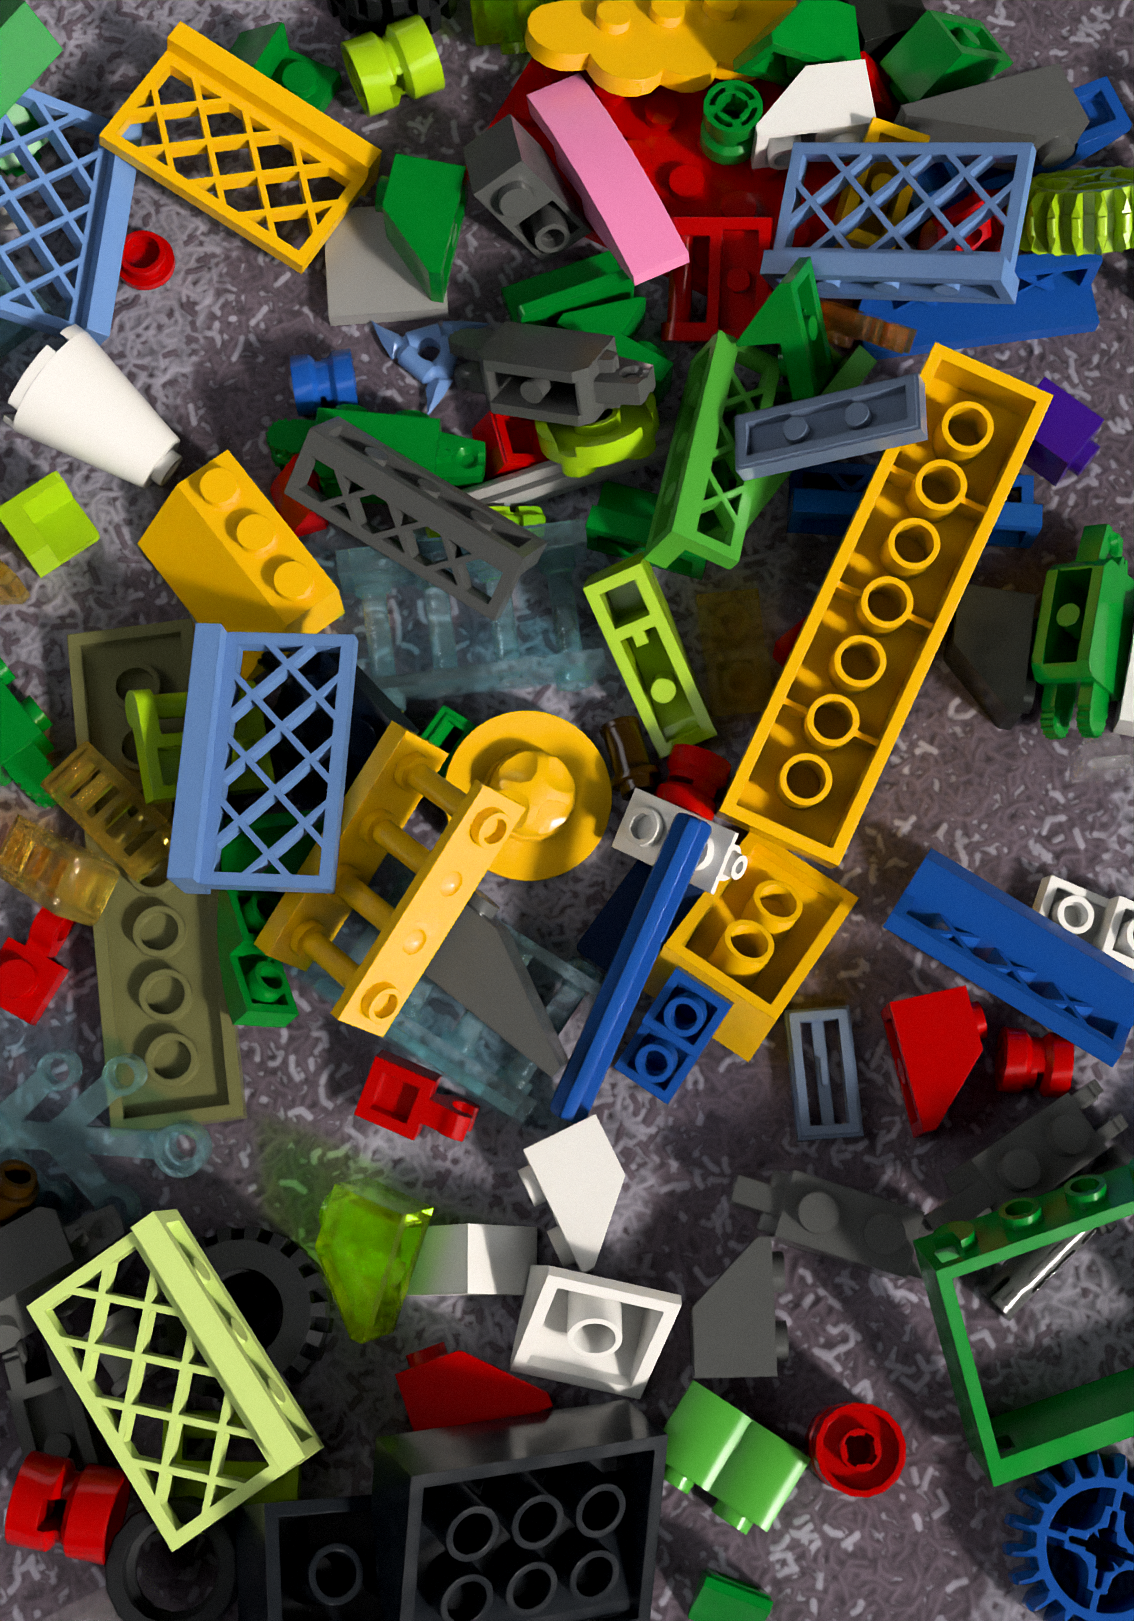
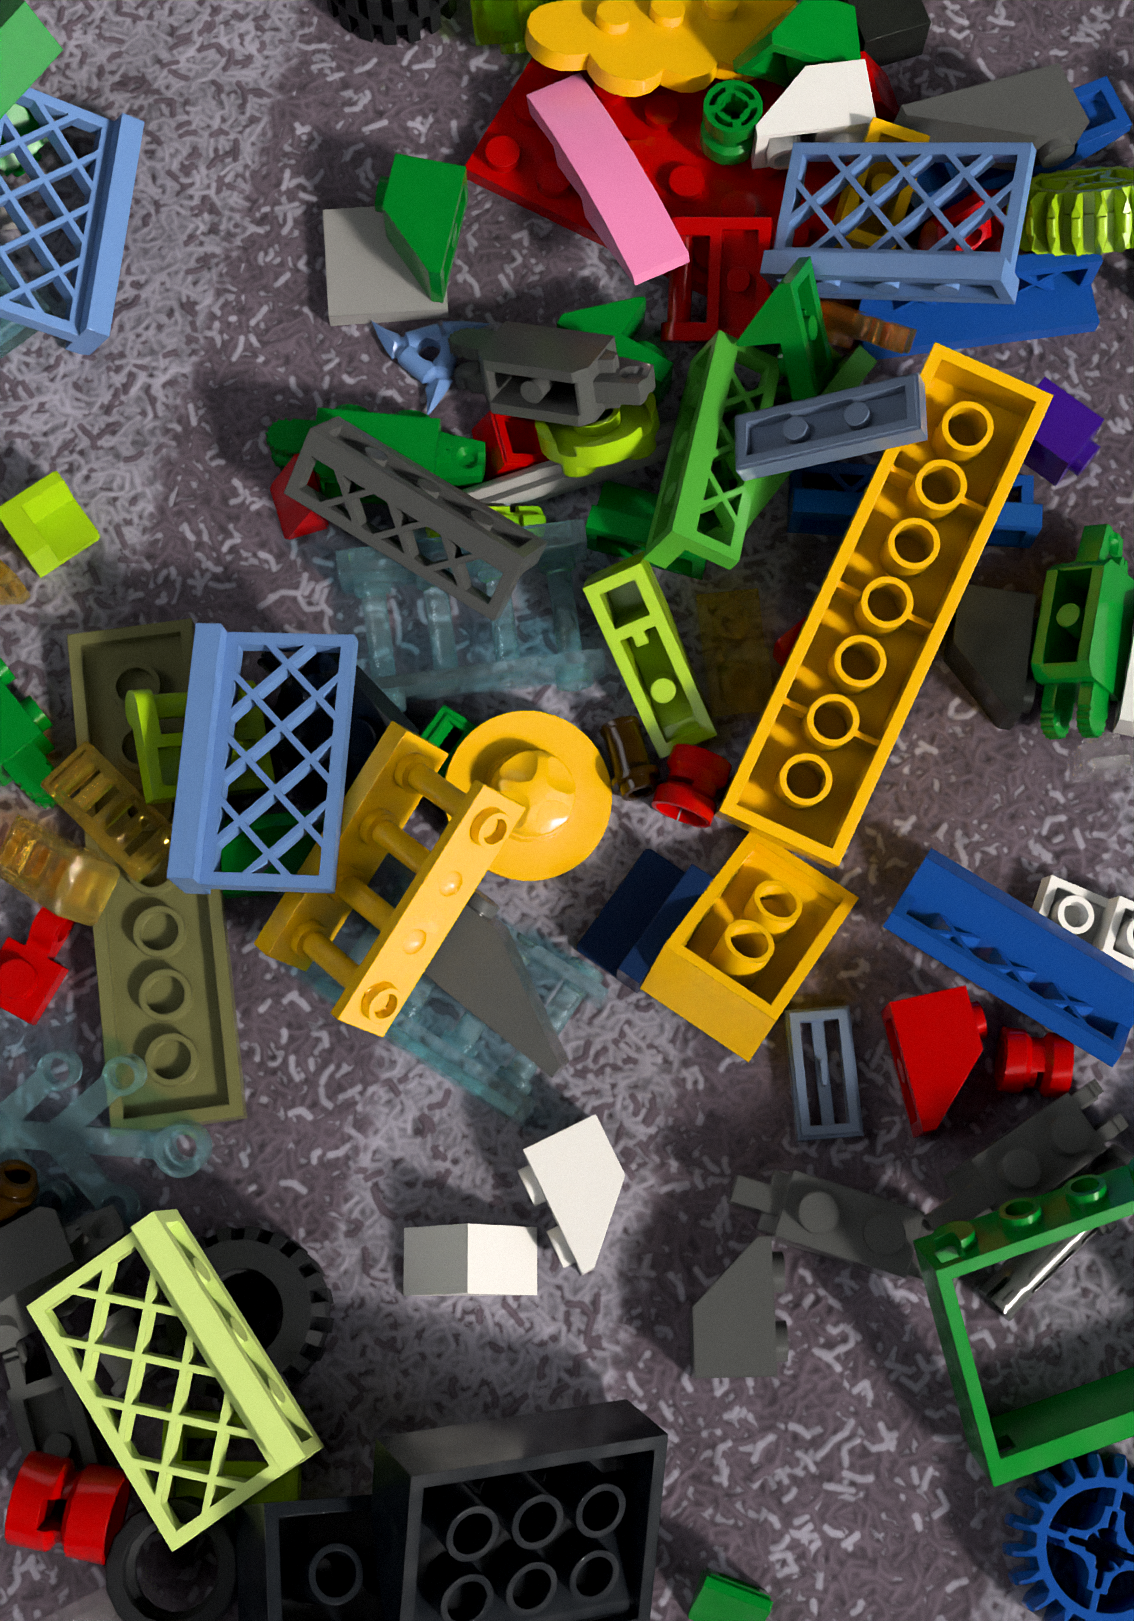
(93, 413): white cone -> none
(146, 260): red plate -> none
(238, 559): yellow slope -> none
(251, 981): green slope -> none
(269, 53): green slope -> none
(269, 109): yellow fence -> none
(323, 381): blue wheel -> none
(370, 1252): clear neon green slope -> none
(393, 65): lime wheel -> none
(405, 1098): red plate -> none
(462, 1390): red slope -> none
(524, 189): dark grey slope -> none
(567, 289): green panel -> none
(591, 1330): white slope -> none
(630, 967): blue axle -> none
(645, 830): white hinge -> none
(673, 1034): blue slope -> none
(730, 1458): bright green brick -> none
(855, 1448): red wheel -> none
(942, 56): green slope -> none

